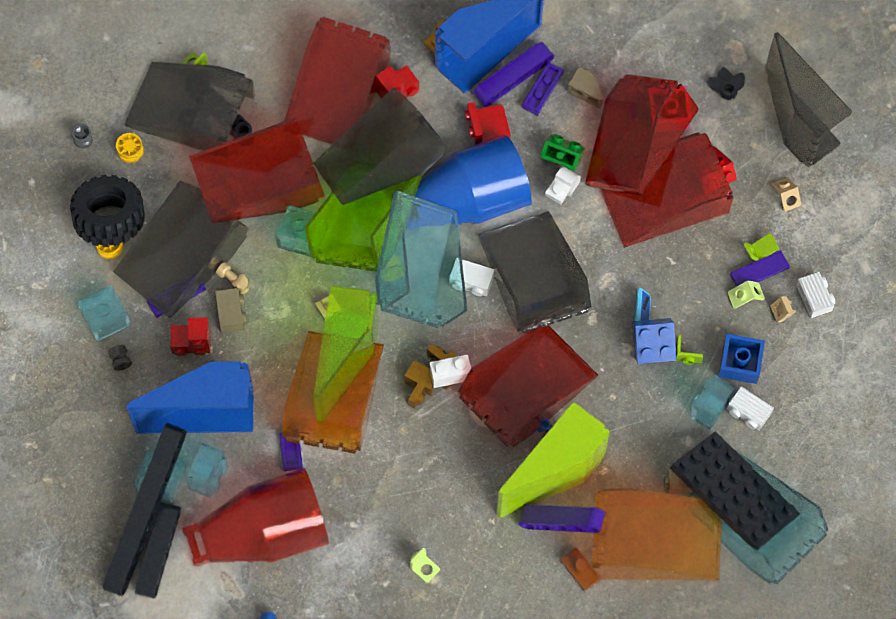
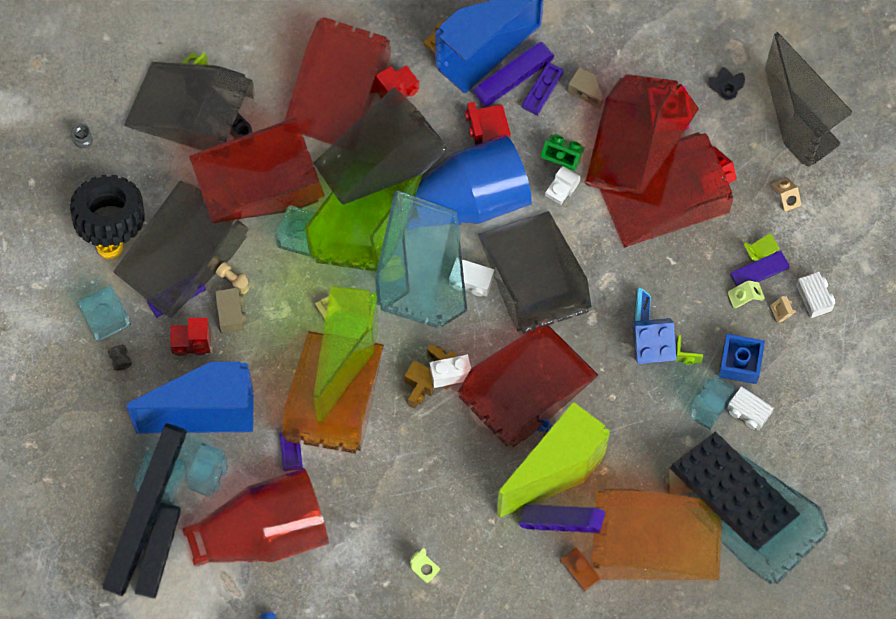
(130, 147): yellow wheel -> none

